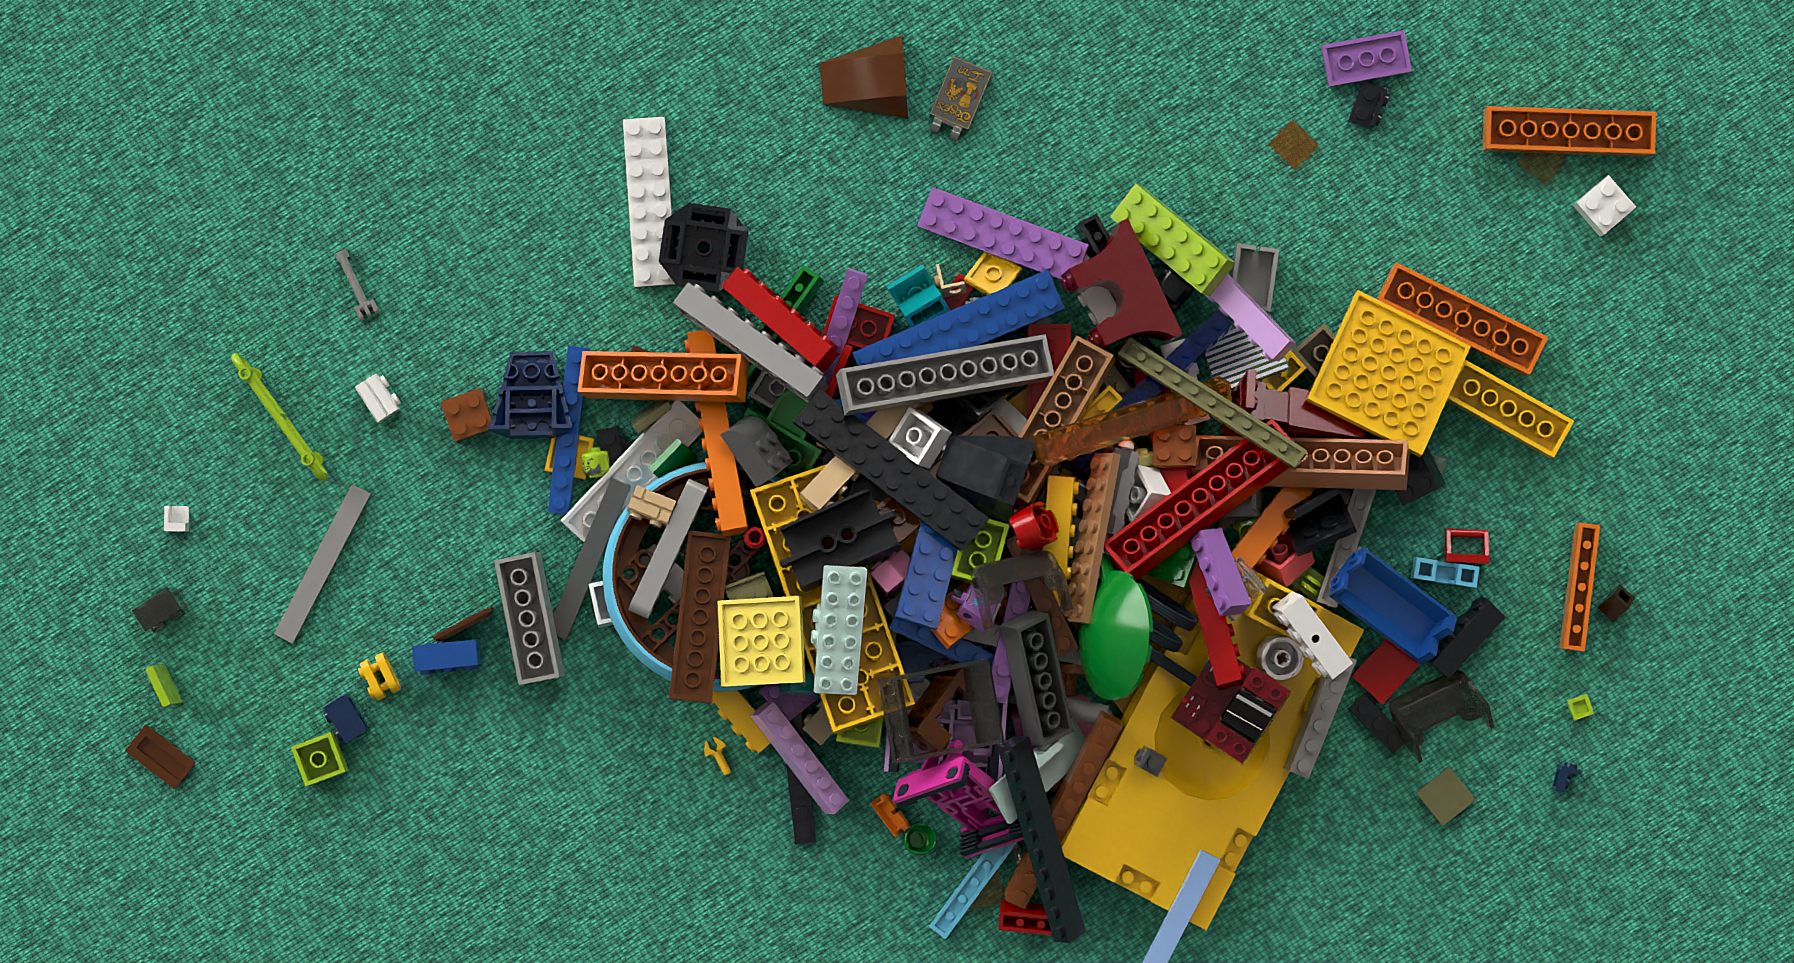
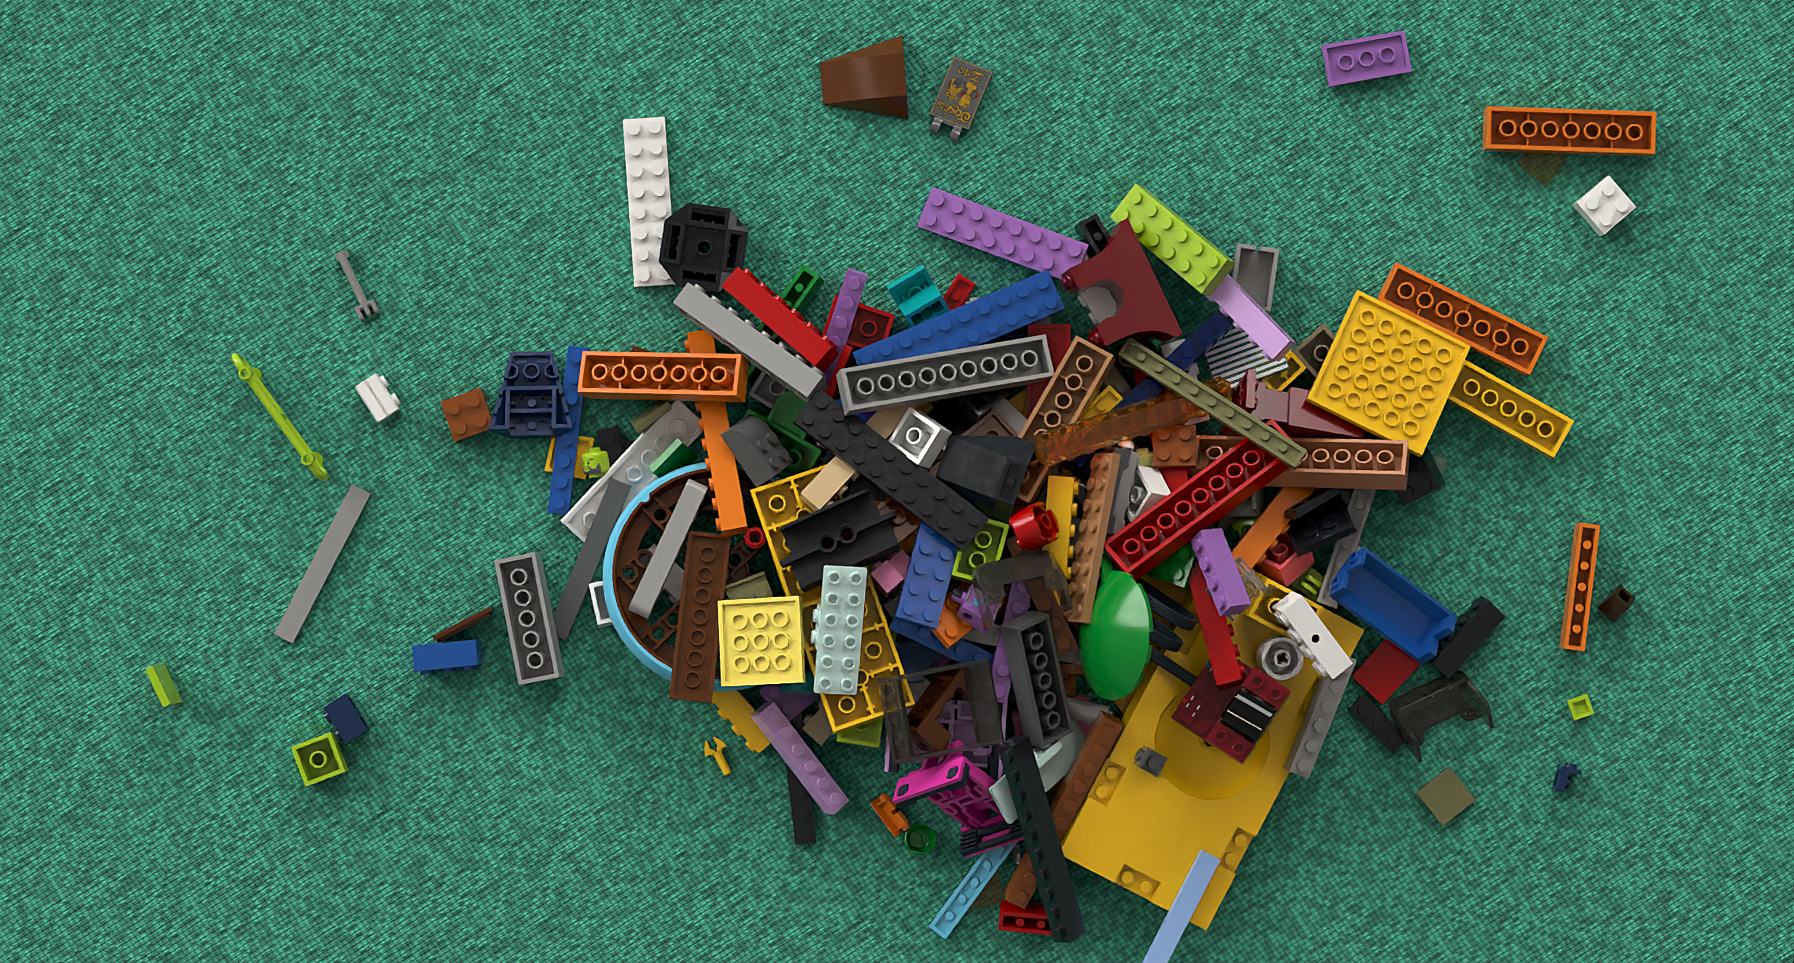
(160, 609): clear smoke brick -> none
(160, 756): reddish brown piece -> none
(176, 518): white panel -> none
(376, 688): yellow brick -> none
(651, 507): tan brick -> none
(945, 289): tan bracket -> none
(992, 274): yellow tile -> none
(1174, 287): black brick -> none
(1293, 144): clear orange piece -> none
(1368, 105): black bracket -> none
(1444, 572): medium azure arch -> none
(1466, 558): red tile -> none

